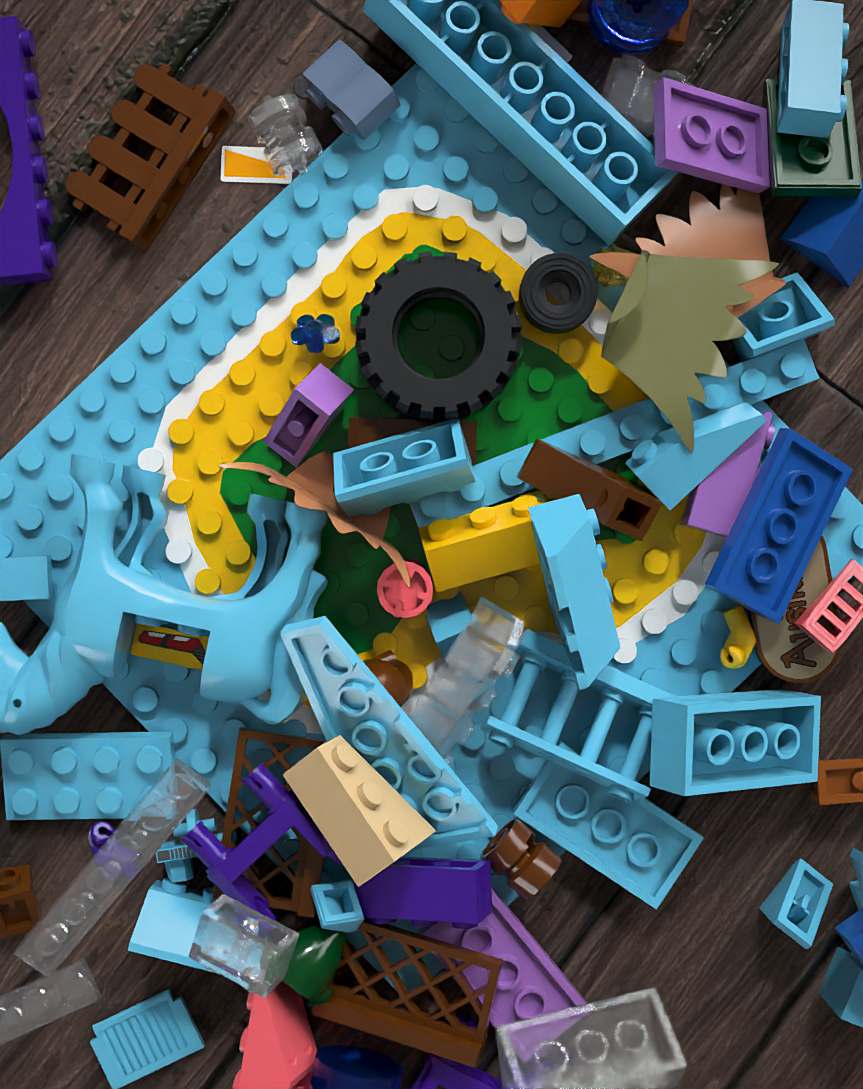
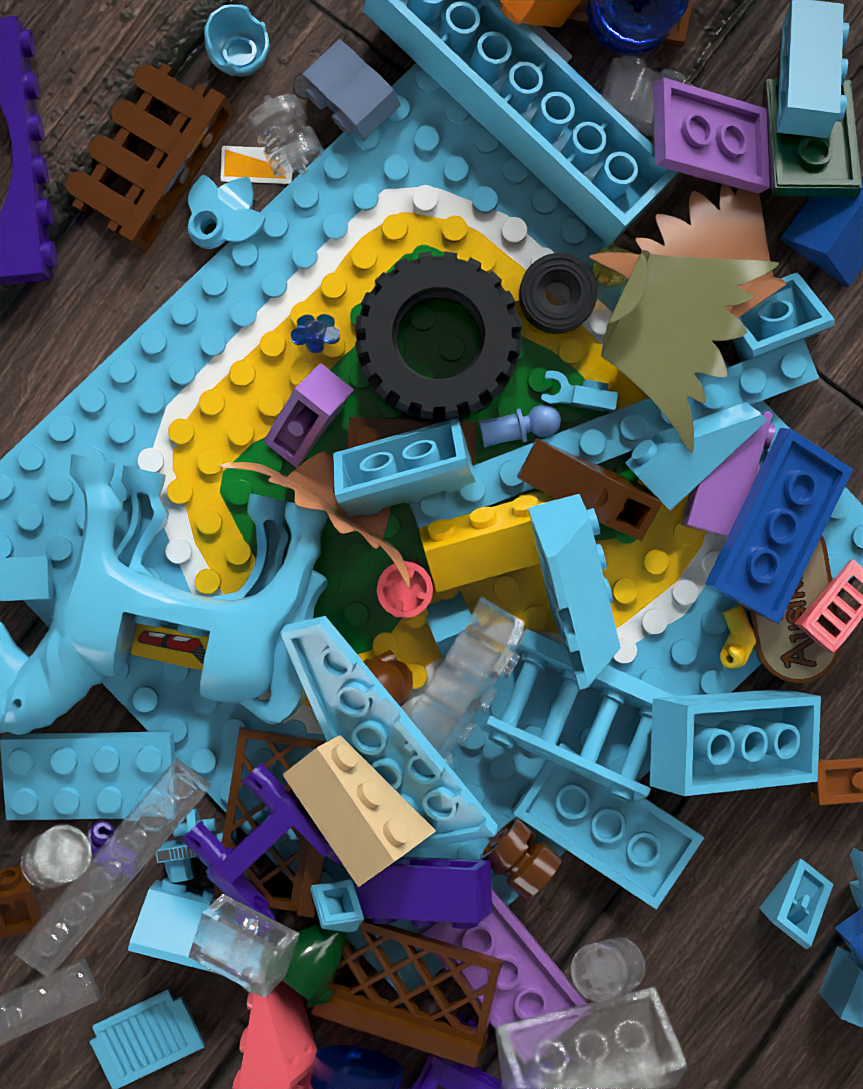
(56, 857): none -> clear wheel
(227, 208): none -> medium azure plate
(236, 40): none -> medium azure hair
(542, 421): none -> medium blue pin
(589, 396): none -> medium azure plate
(607, 969): none -> clear wheel

